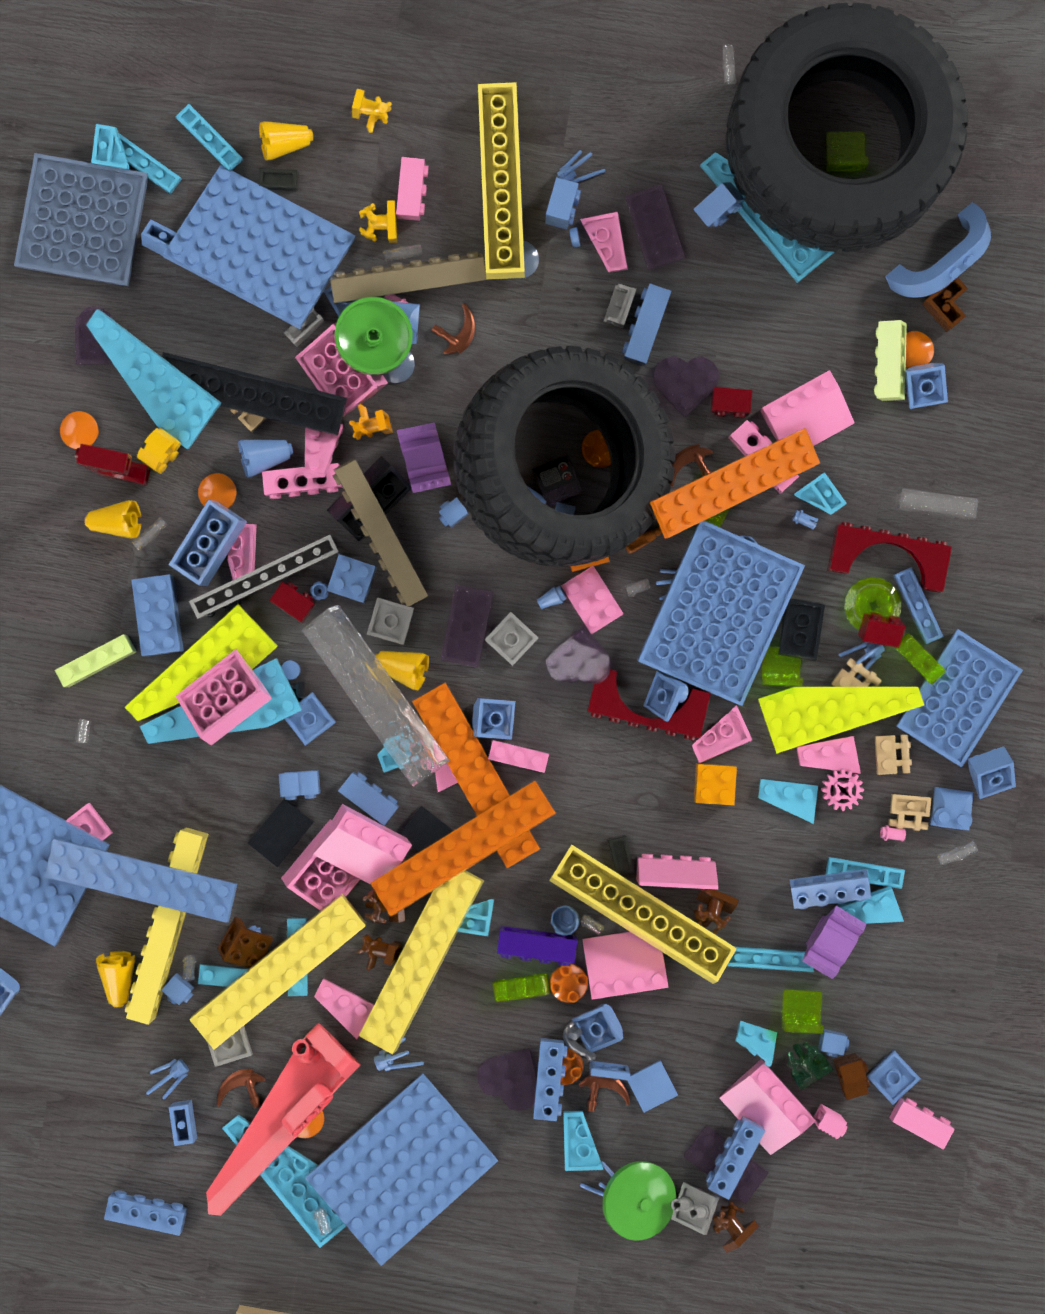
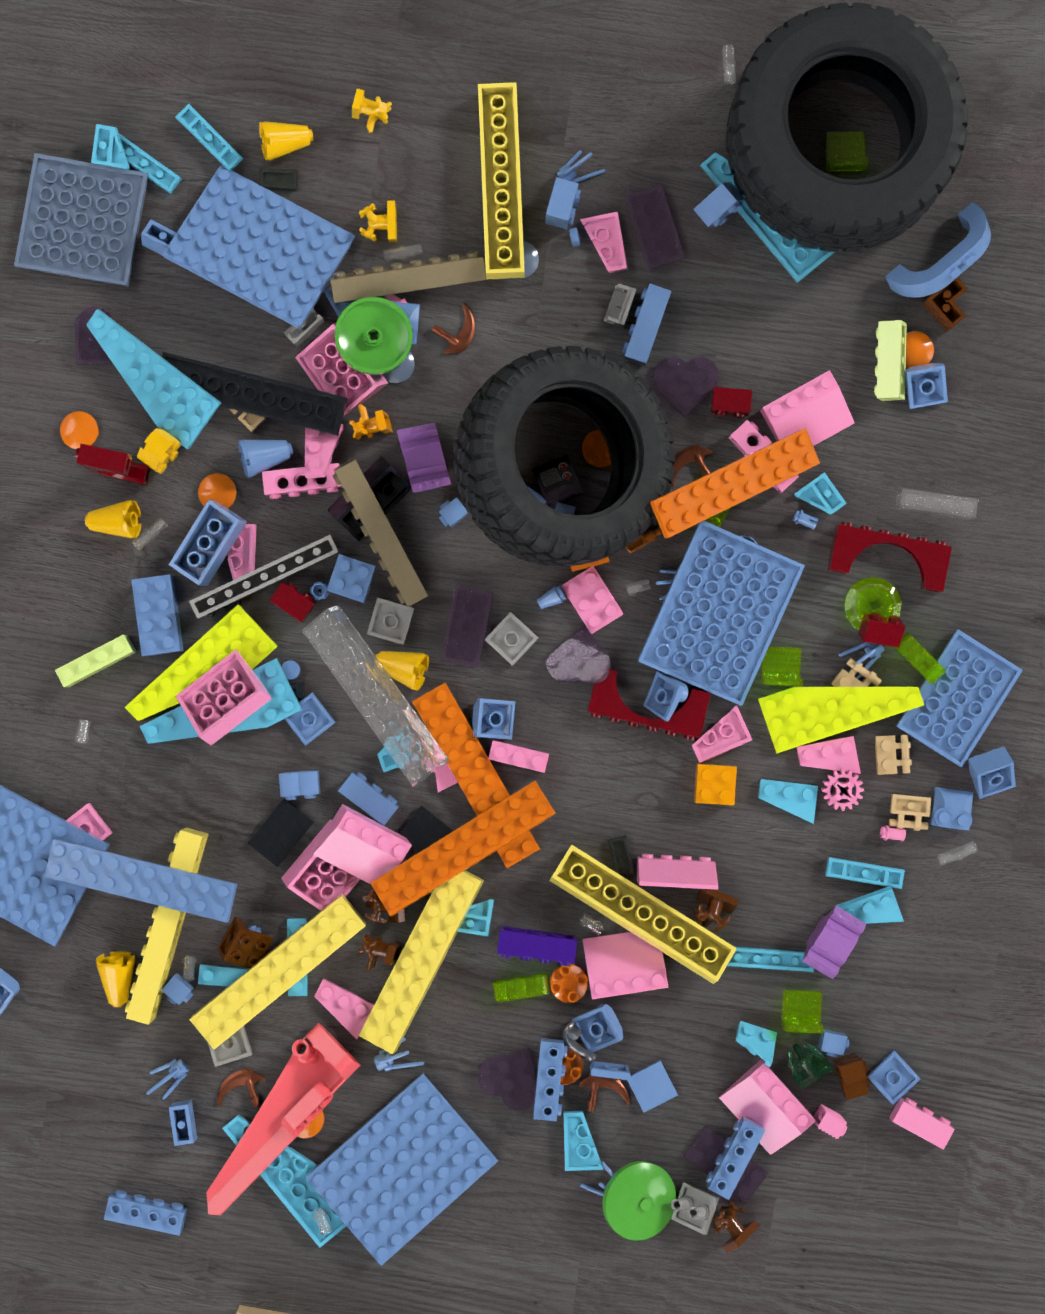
(411, 189): bright pink brick -> none
(565, 920): medium blue hair -> none
(801, 630): black tile -> none
(830, 889): medium blue brick -> none
(918, 605): medium blue tile -> none

